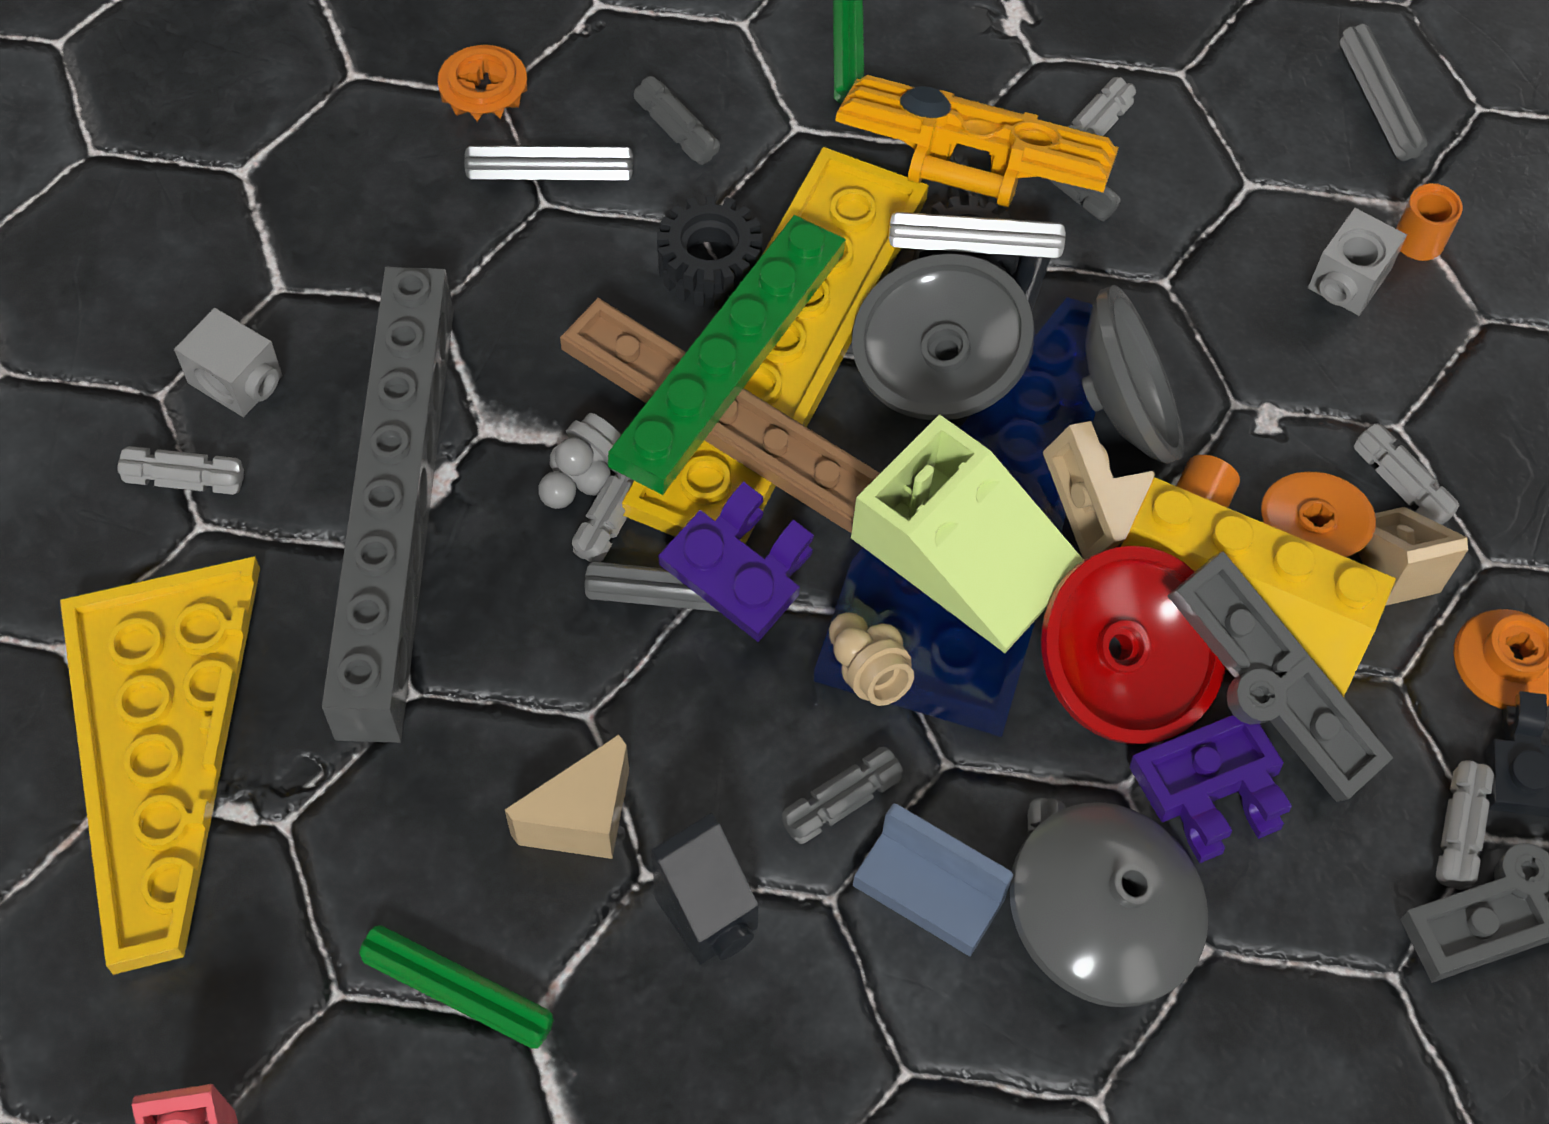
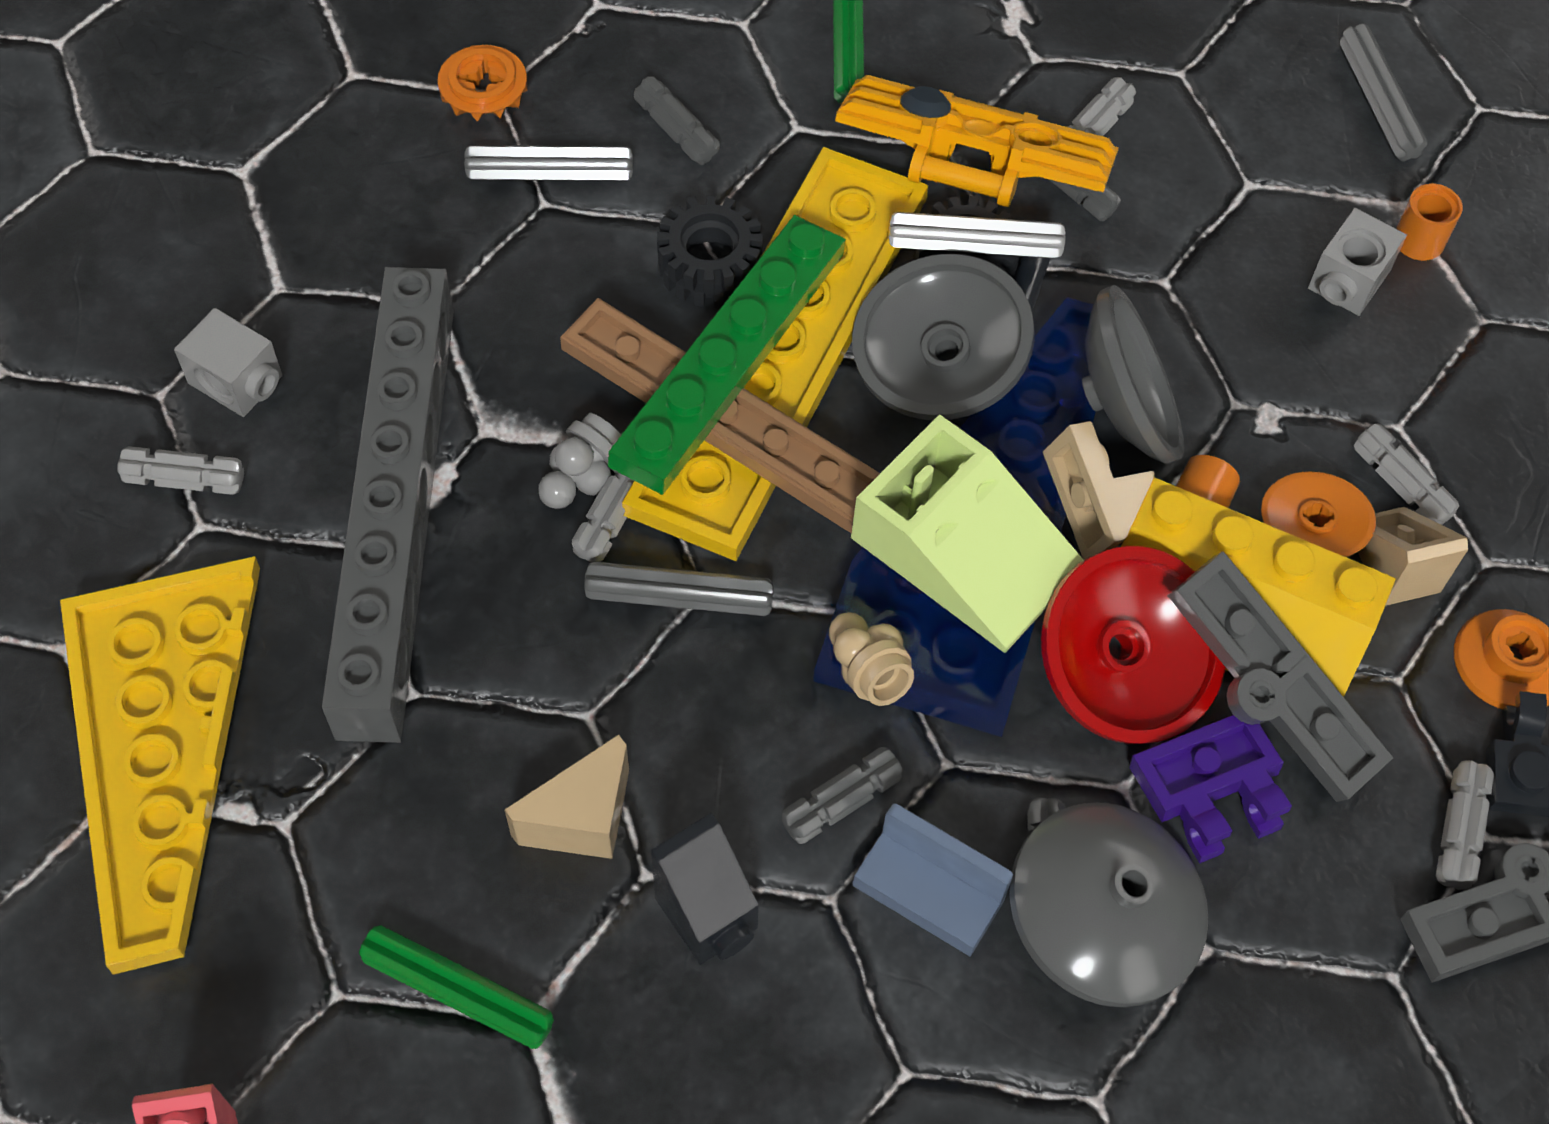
(732, 575): dark purple plate -> none

